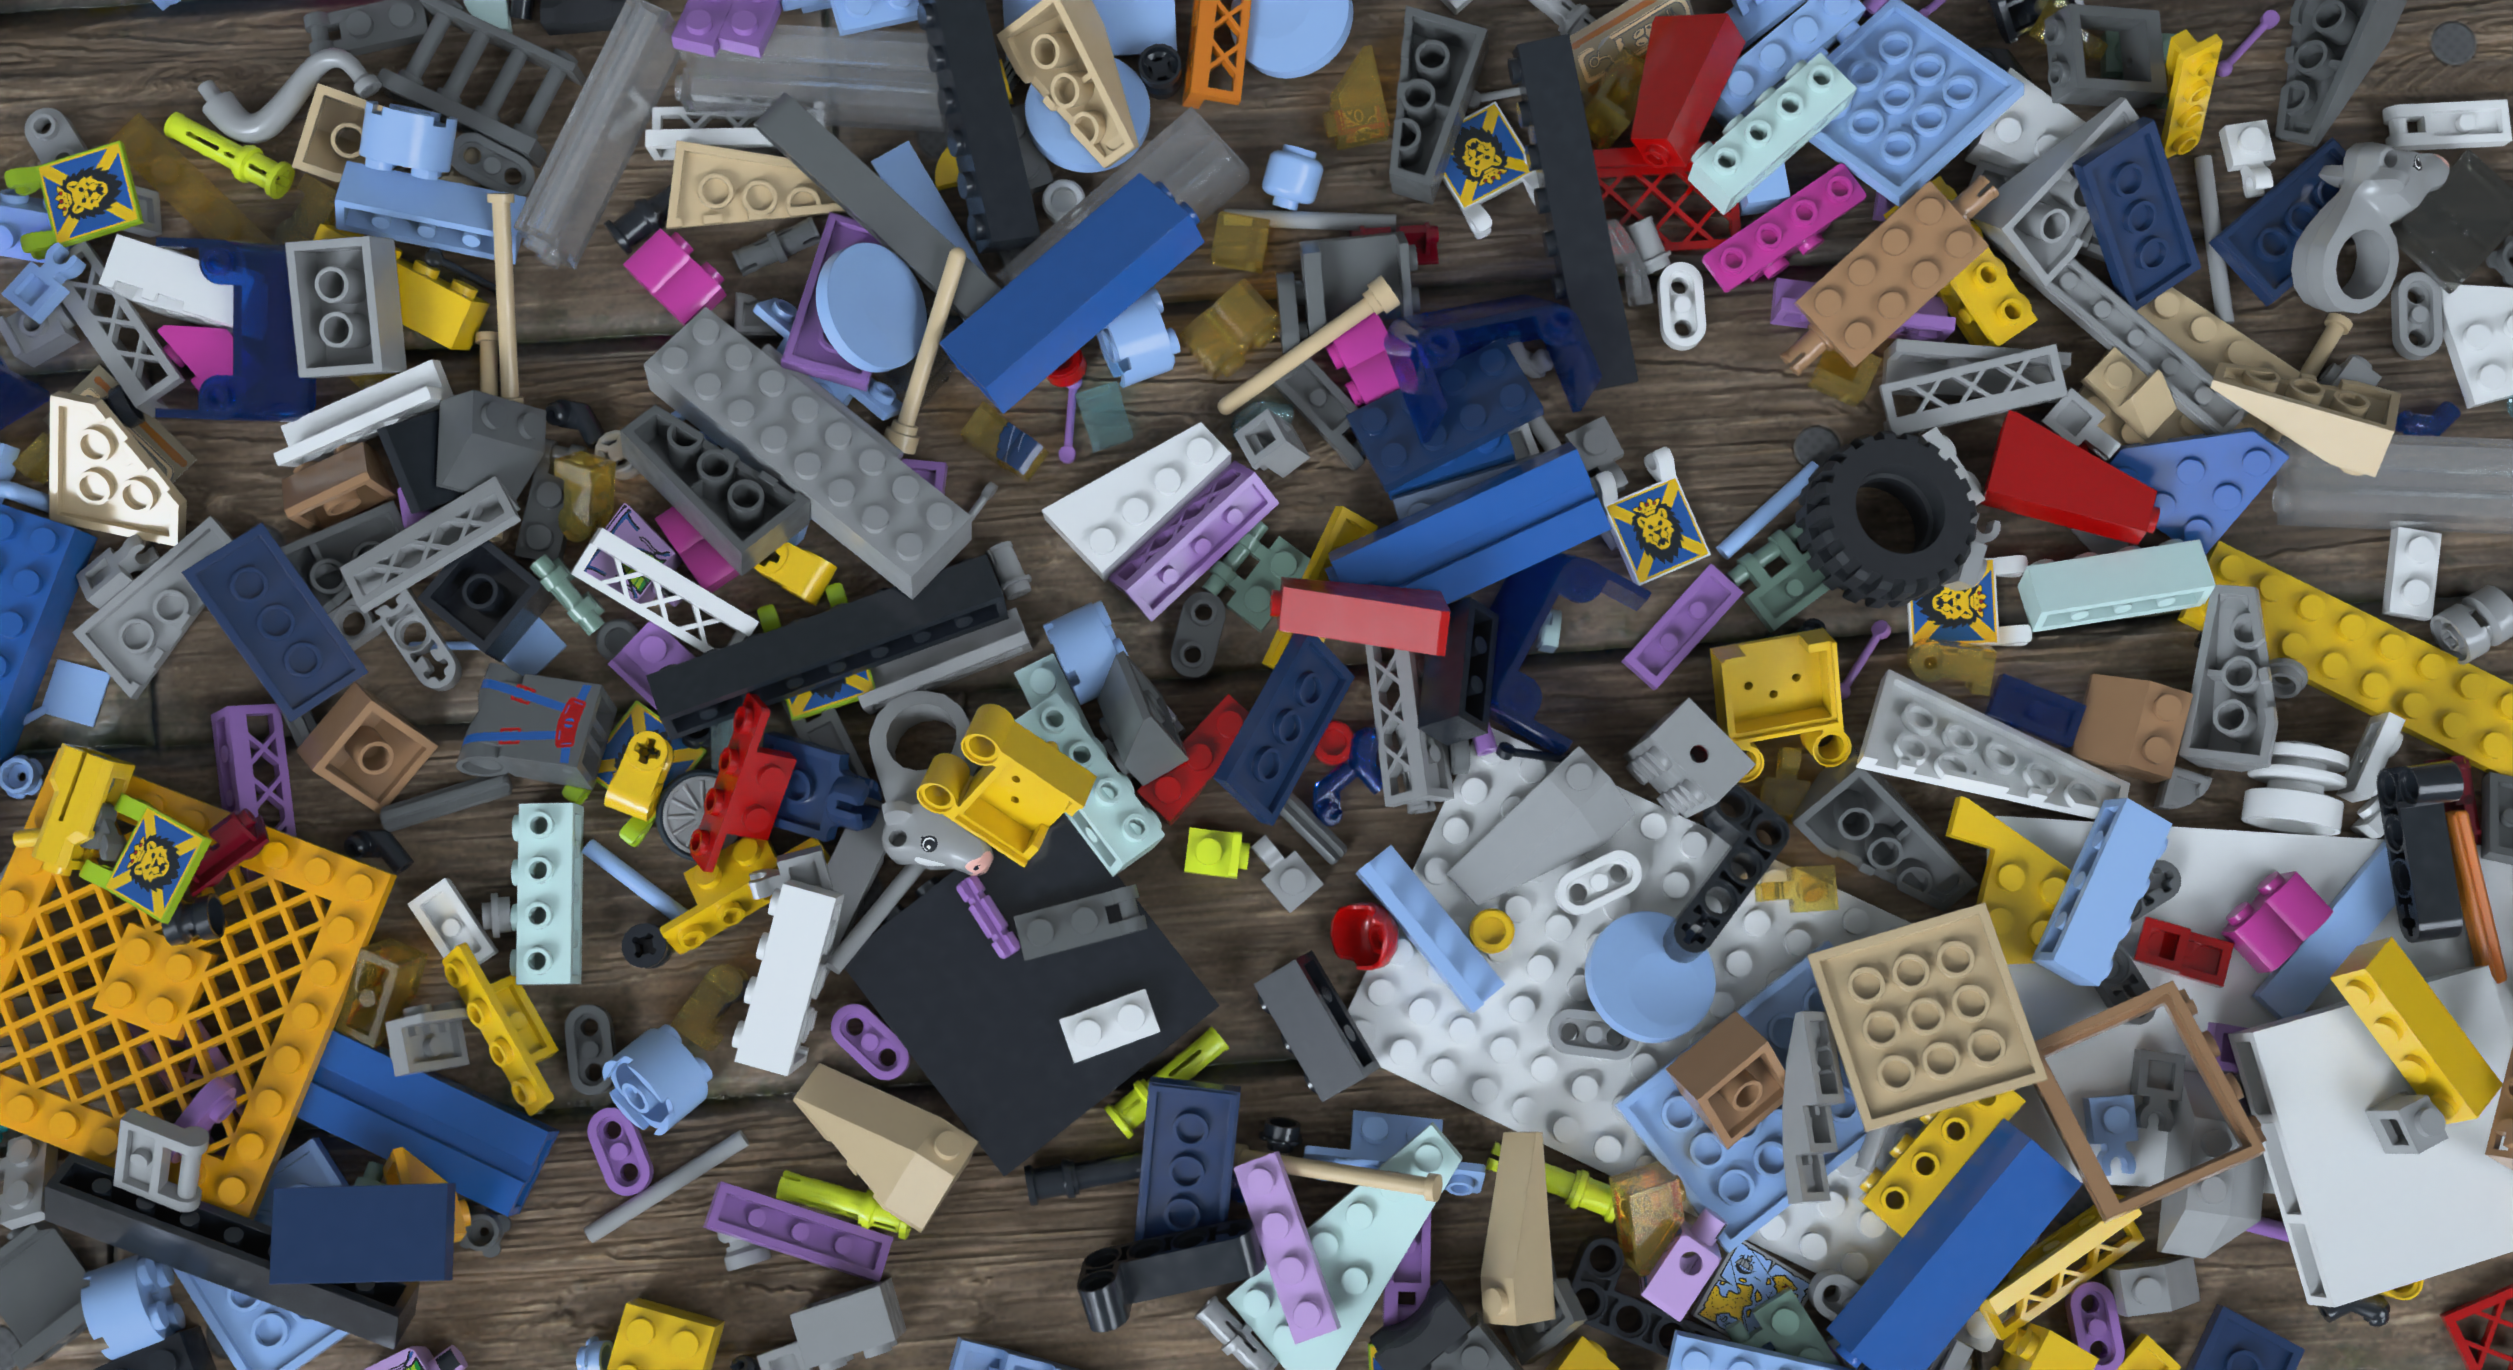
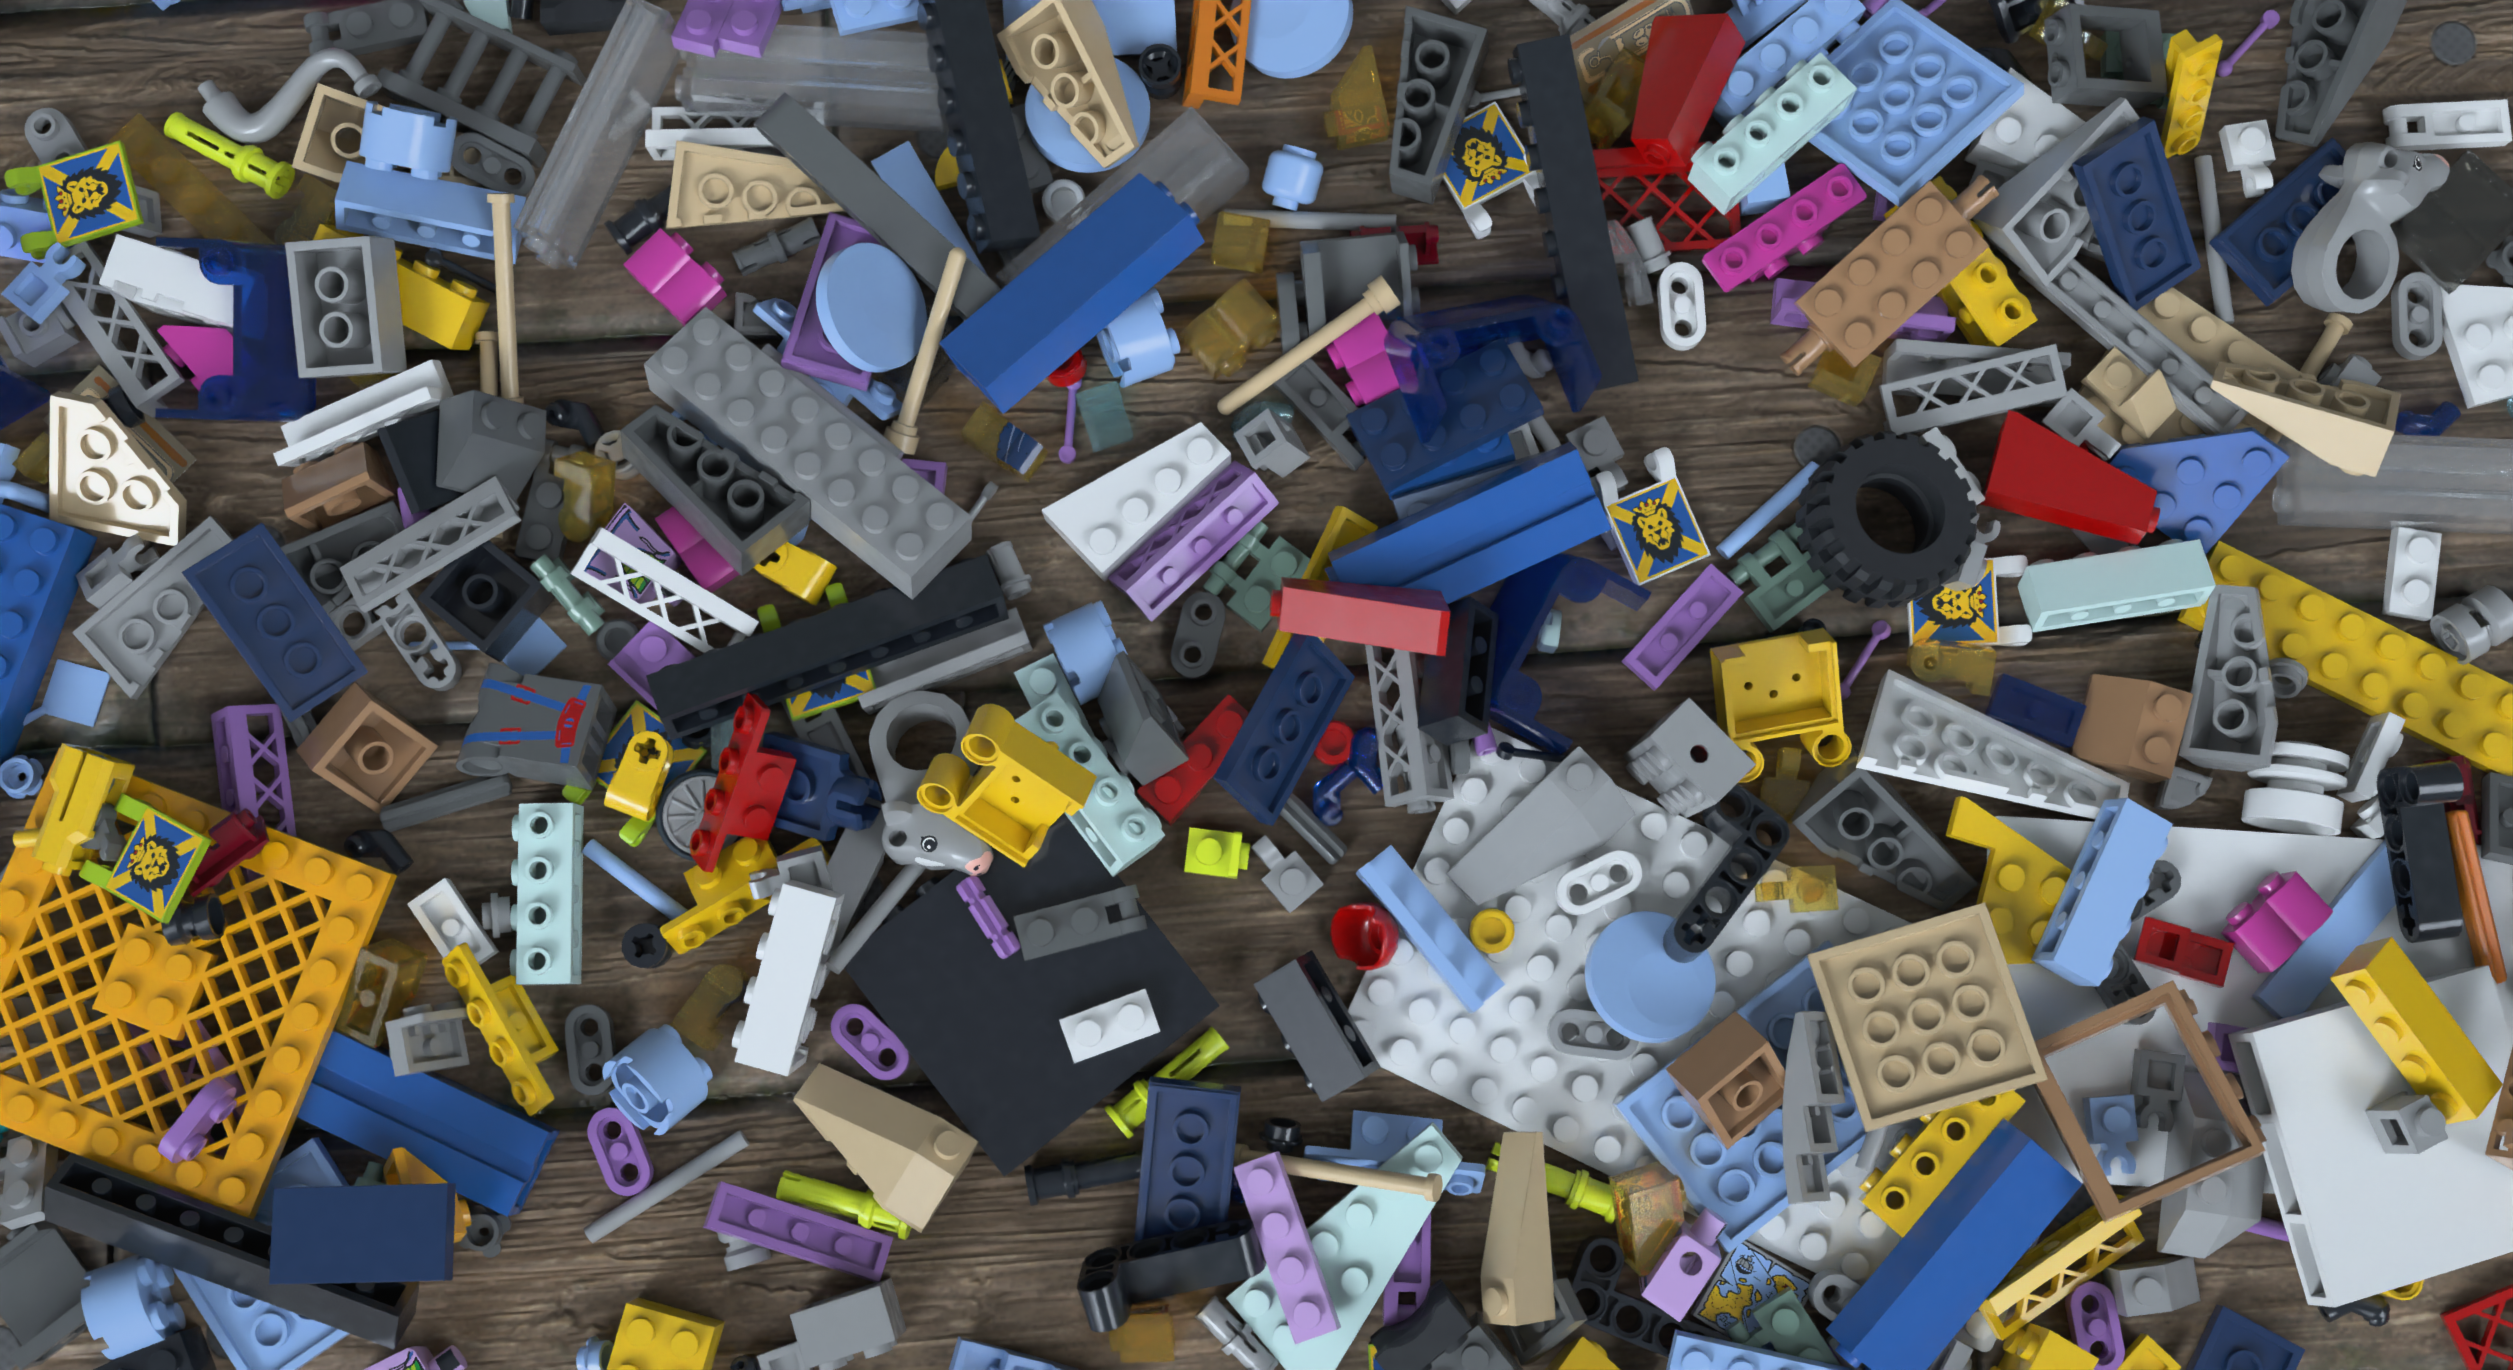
(145, 1159): light grey plate -> none
(1146, 1336): none -> clear yellow slope

